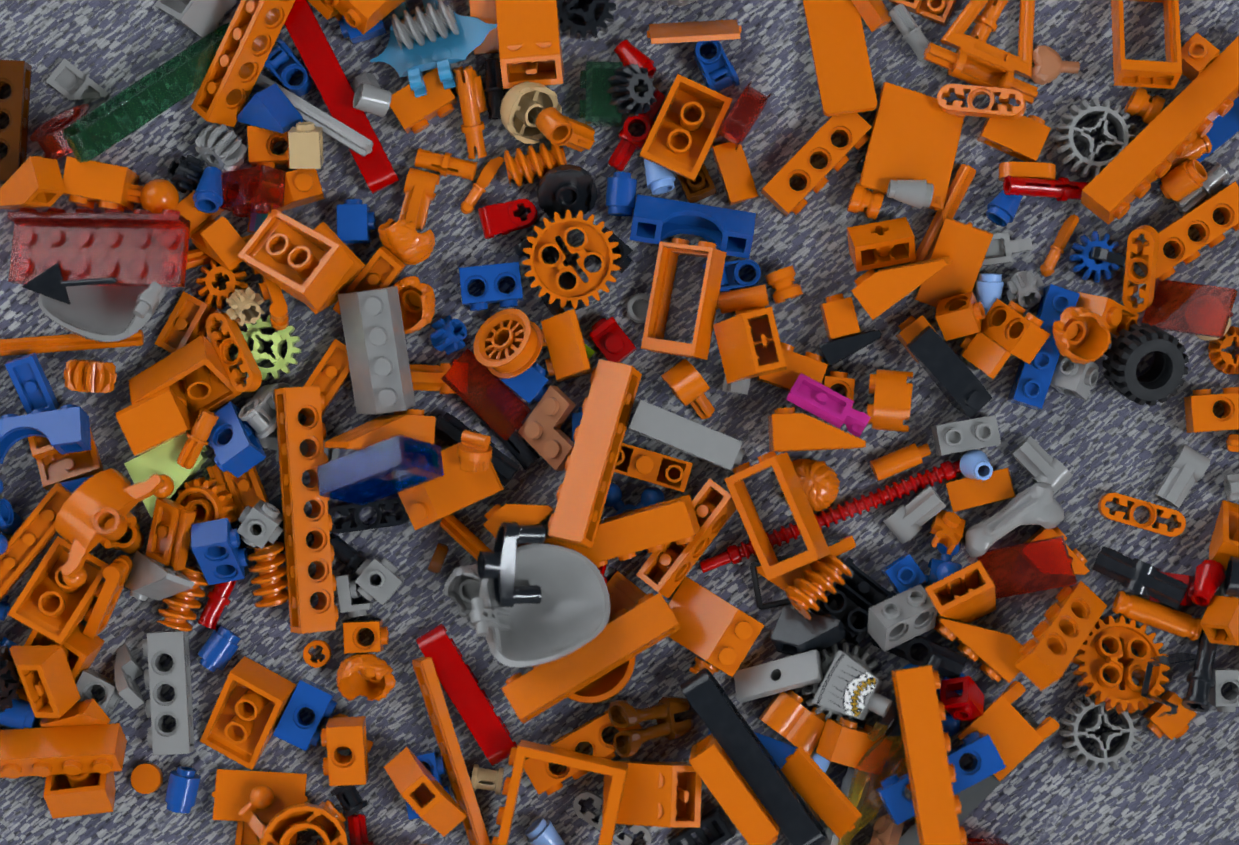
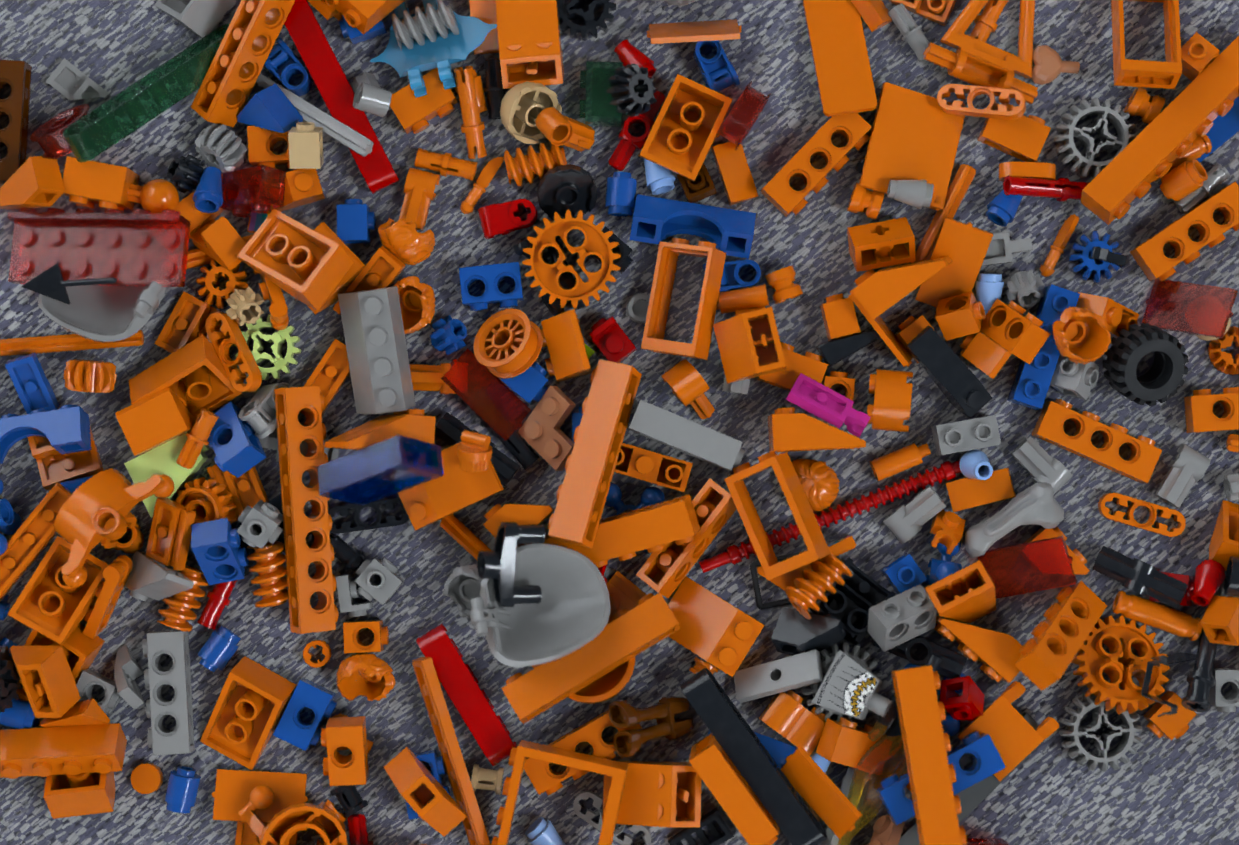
(438, 558): reddish brown tile -> none
(886, 335): none -> orange piece
(1143, 452): none -> orange brick
(1149, 258): orange beam -> none

